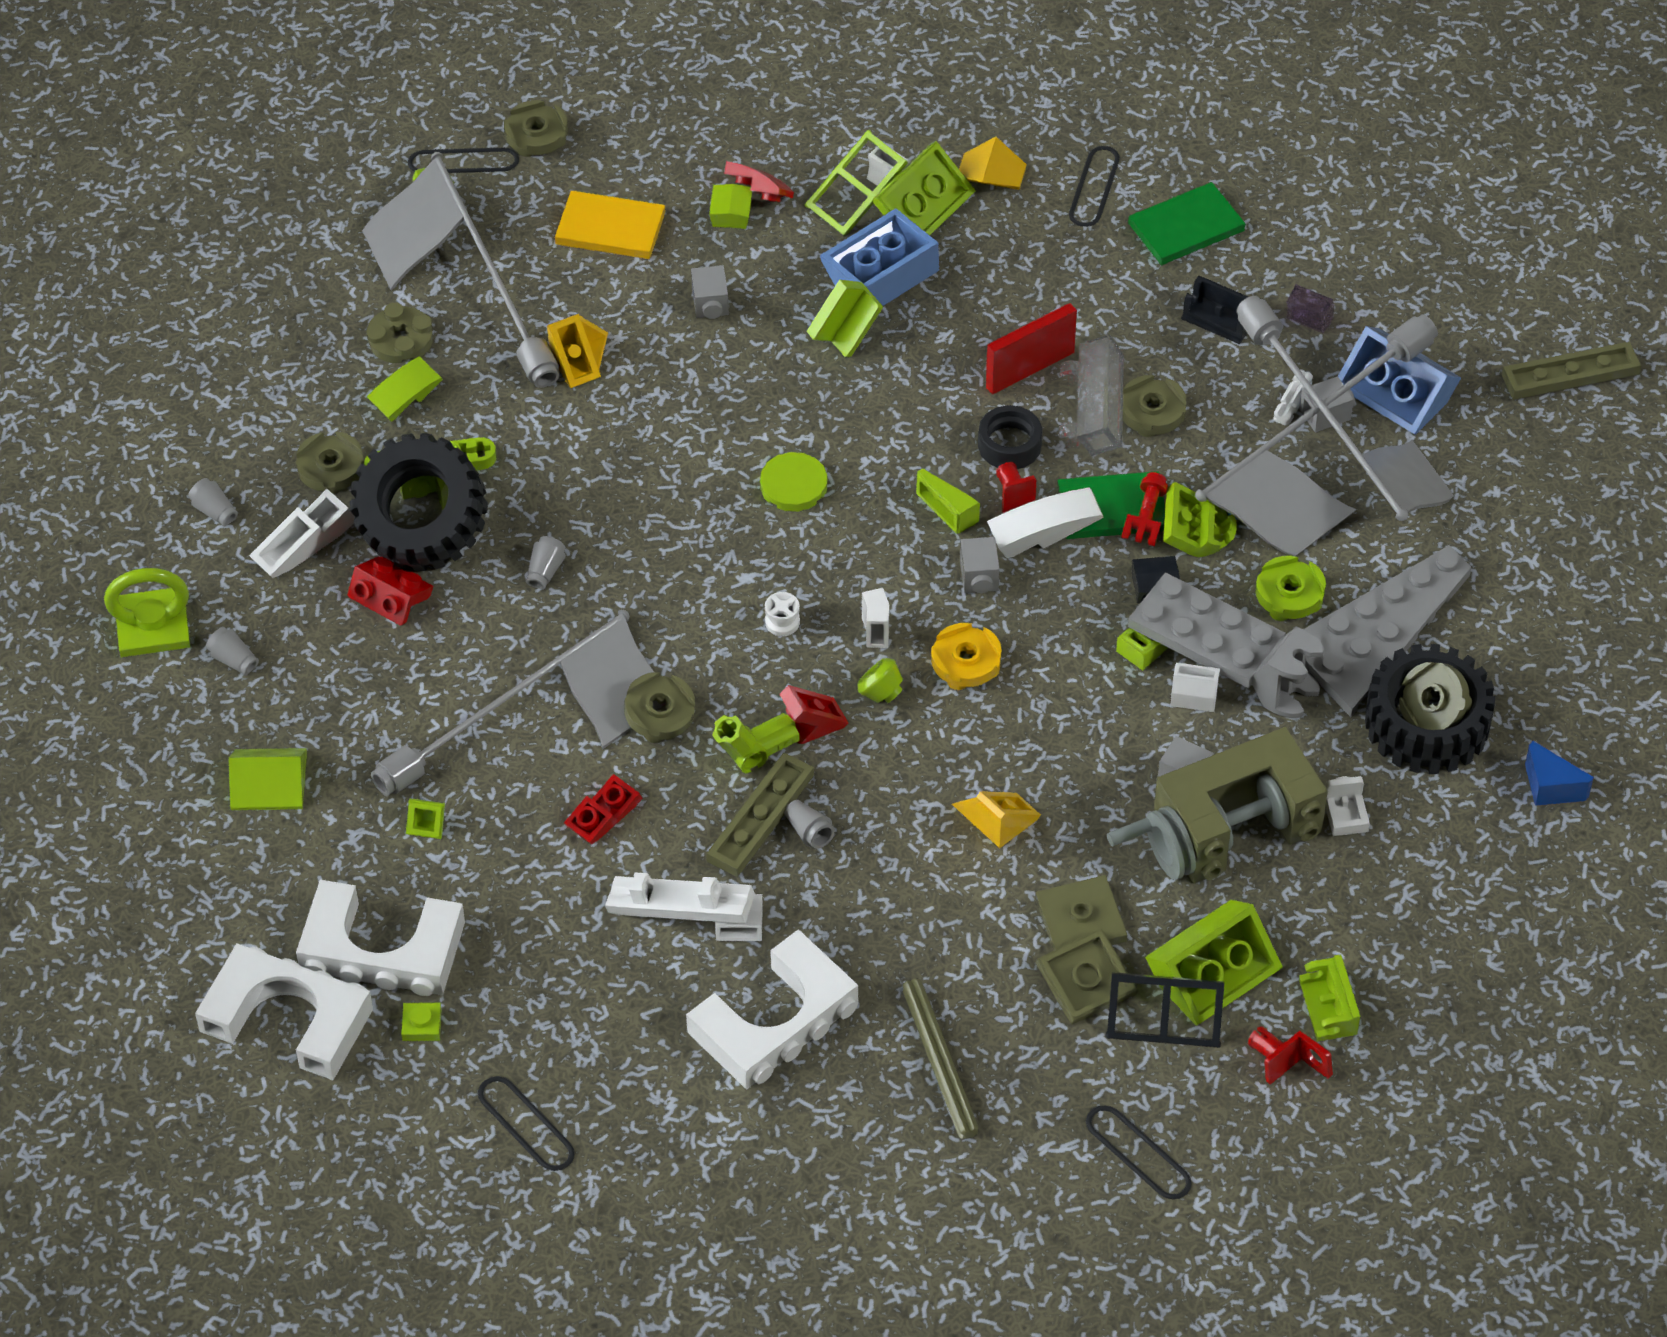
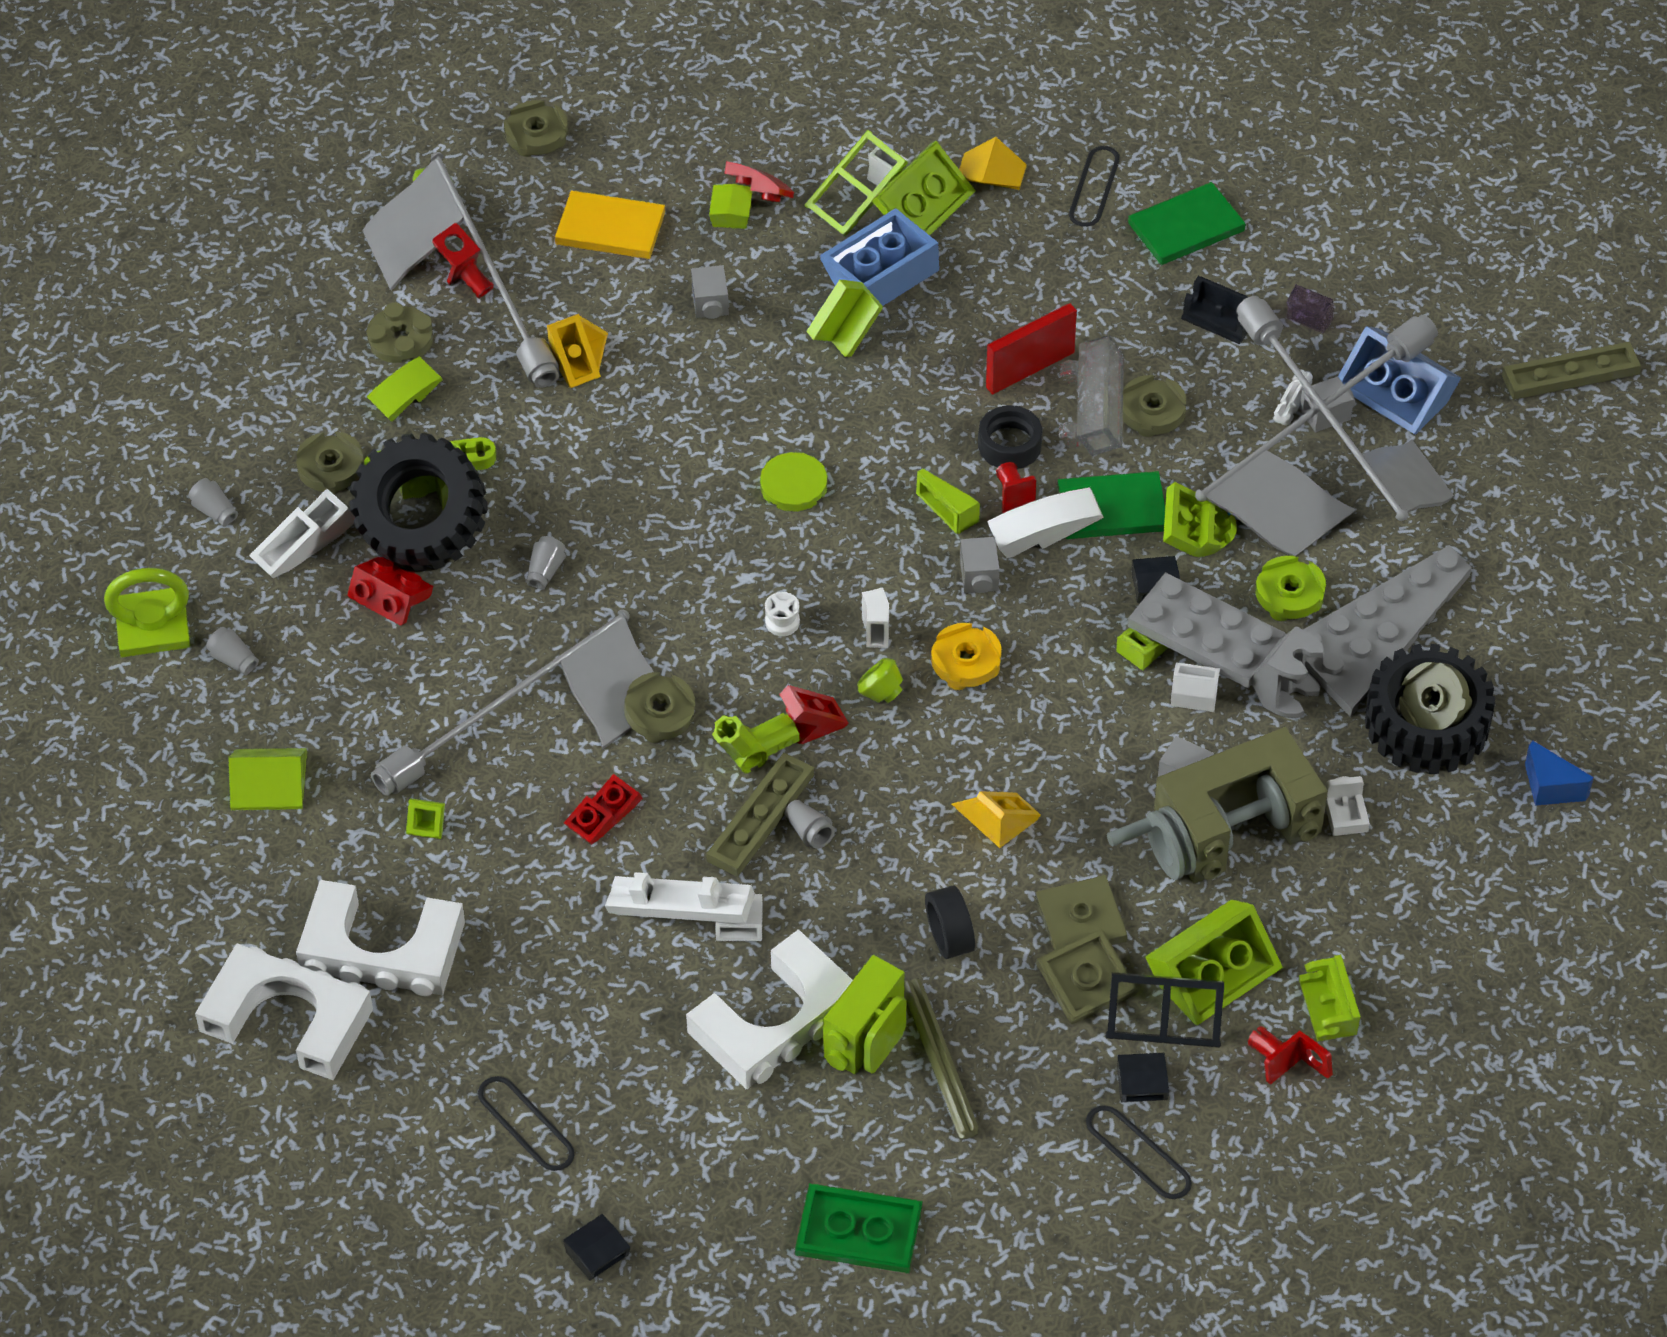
(421, 1021): lime plate -> none
(463, 261): none -> red bracket
(468, 150): black piece -> none
(596, 1247): none -> black piece
(858, 1228): none -> green tile
(866, 1018): none -> lime brick
(950, 922): none -> black tyre
(1142, 1077): none -> black piece
(1154, 486): red hinge -> none

